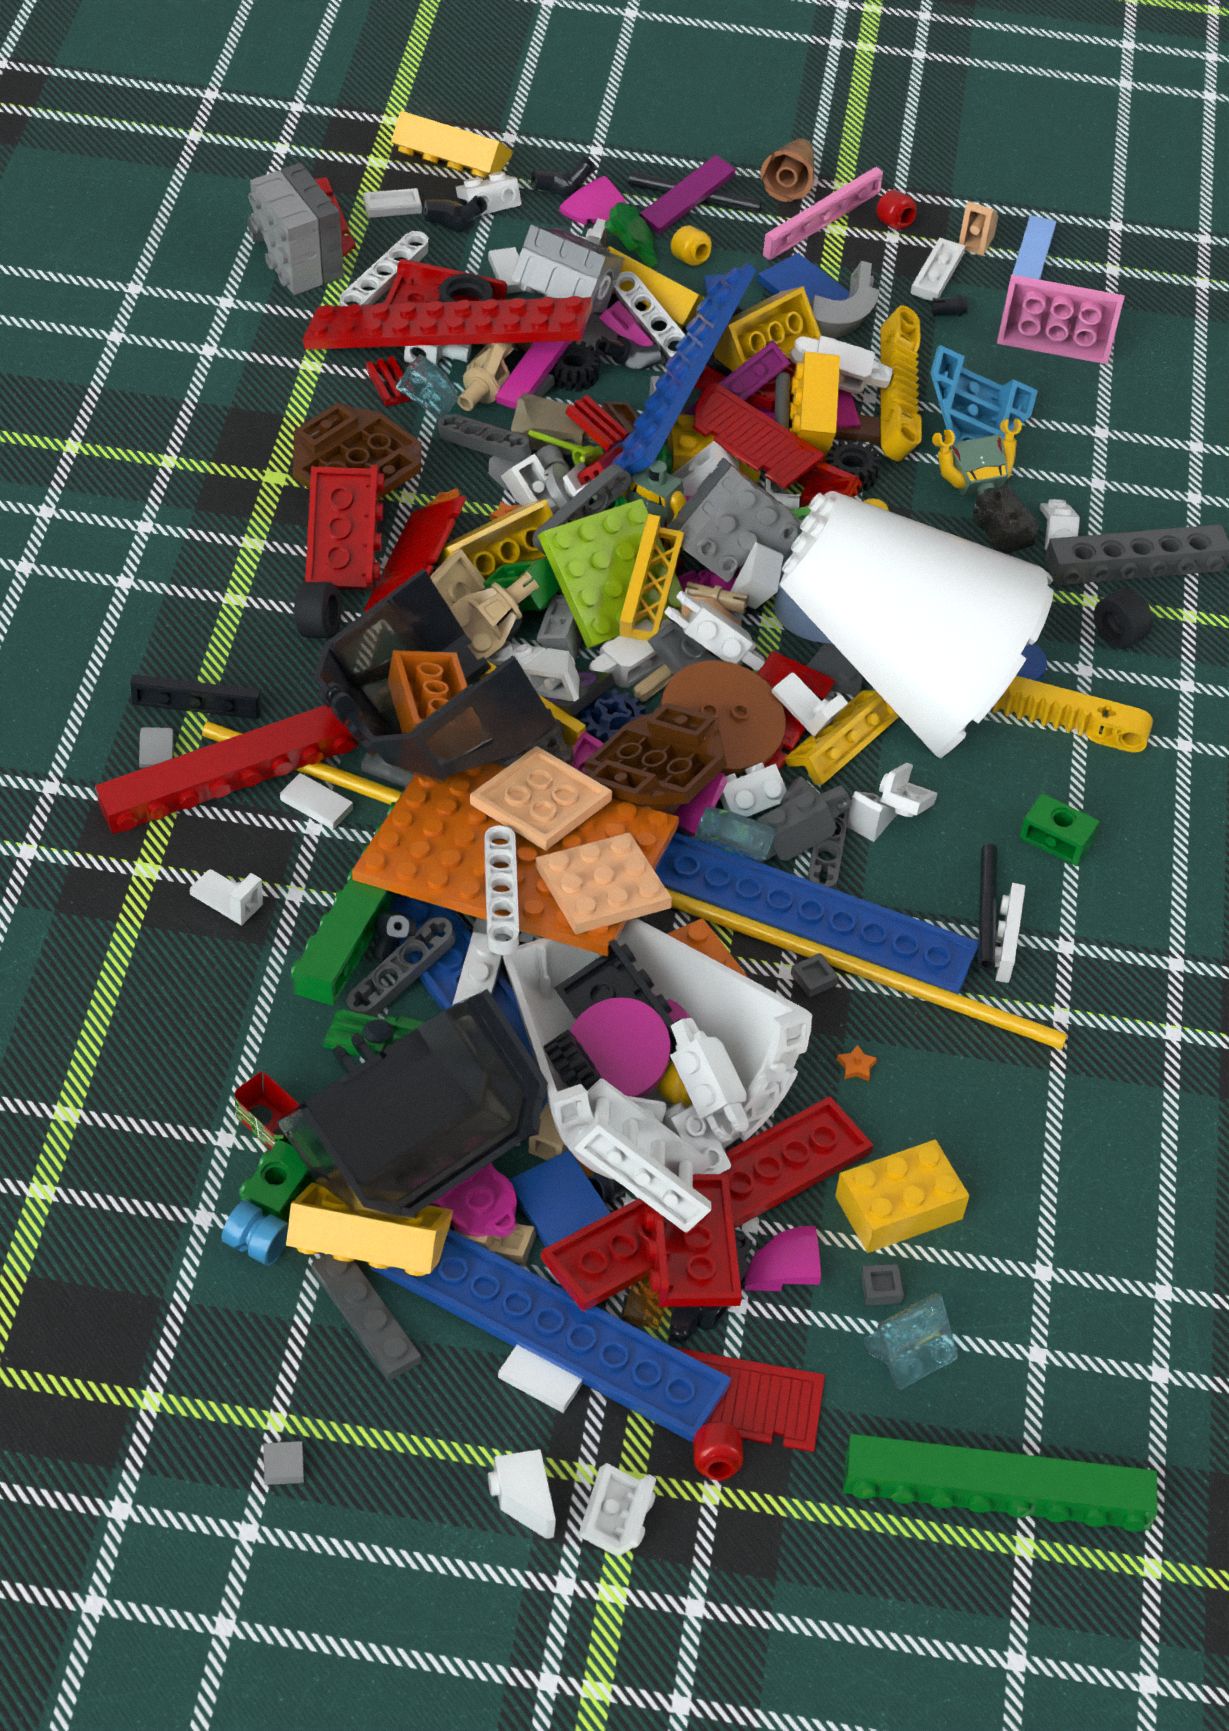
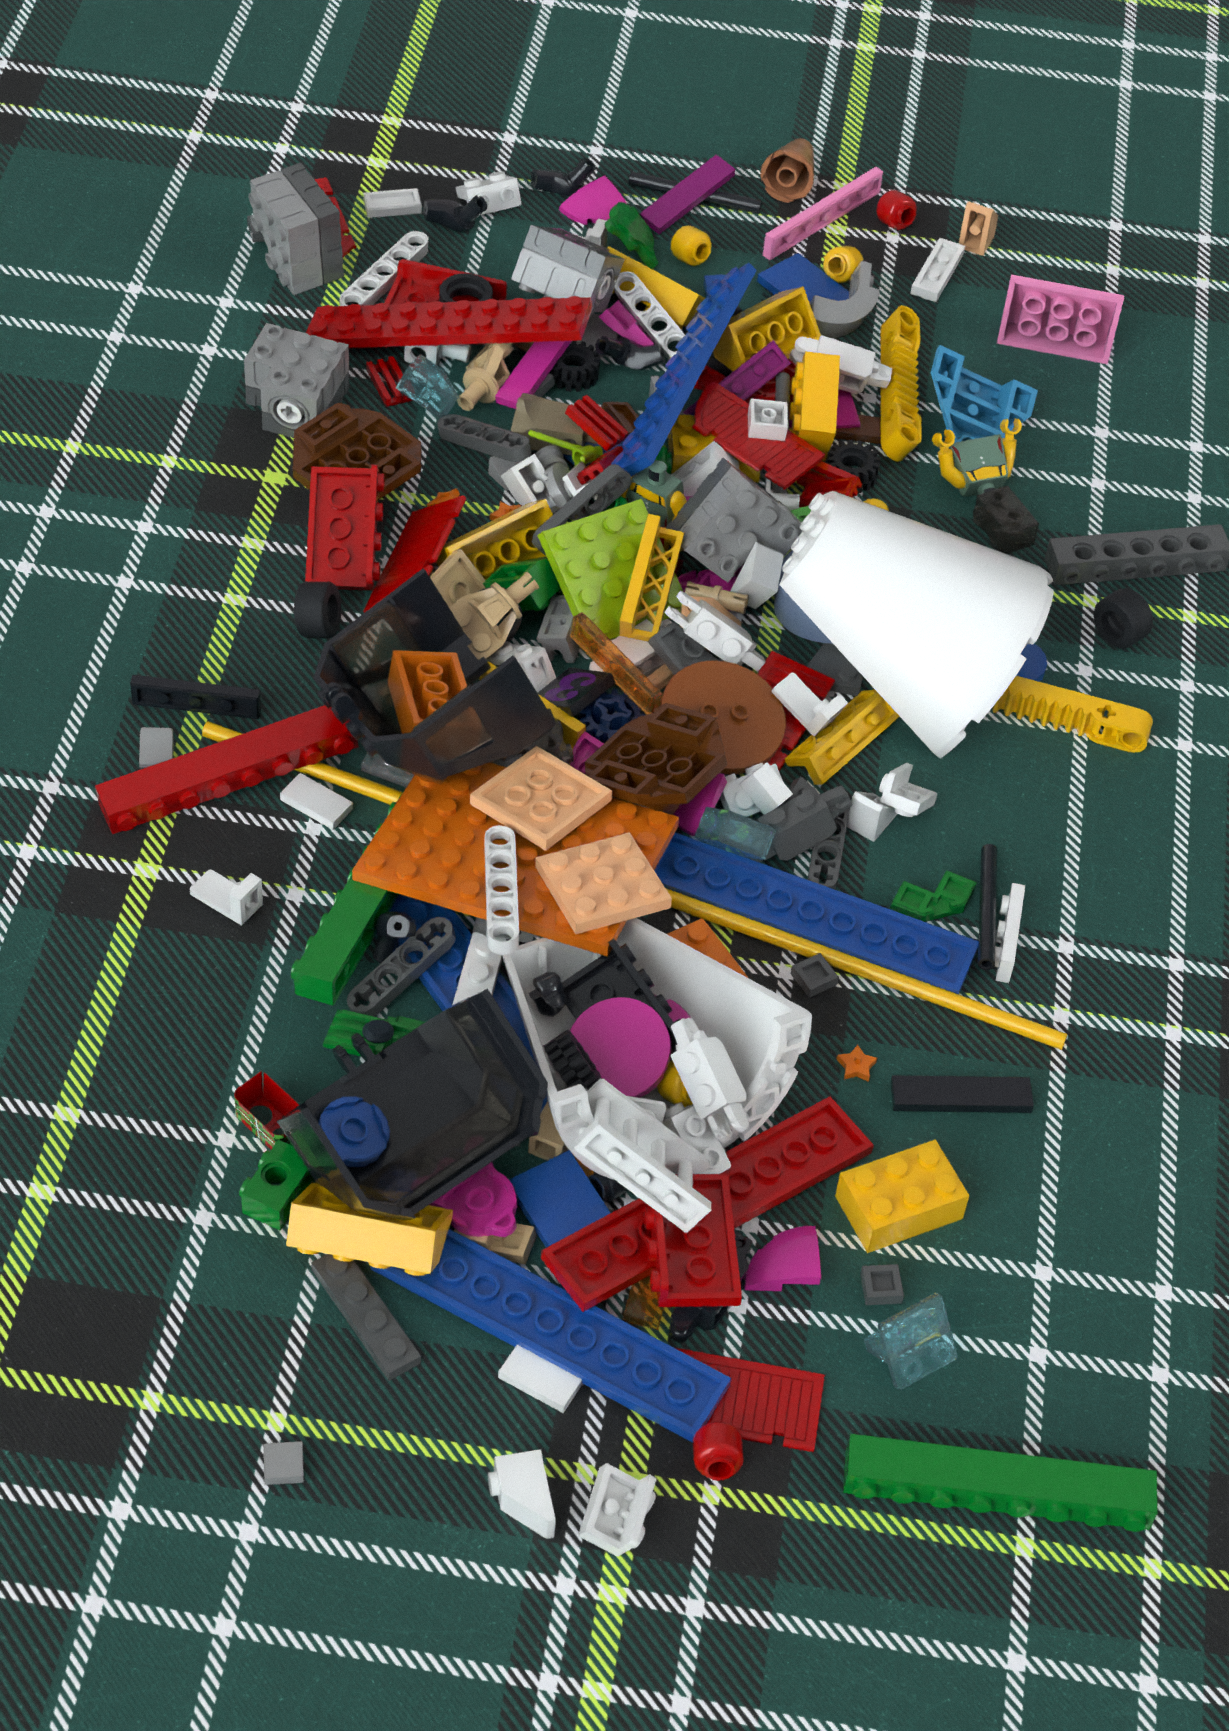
(253, 1230): dark azure wheel -> none
(294, 377): none -> light grey piece
(355, 1130): none -> blue tile
(450, 145): yellow slope -> none
(503, 265): white tile -> none
(548, 994): none -> black arm
(554, 675): white slope -> none
(614, 661): none -> clear orange tile
(766, 789): none -> white piece
(767, 419): none -> white piece
(841, 263): none -> yellow head
(948, 899): none -> green tile
(953, 305): black pin -> none
(961, 1094): none -> black tile
(1034, 247): light blue tile -> none
(1059, 829): green brick -> none
(1061, 520): white bracket -> none

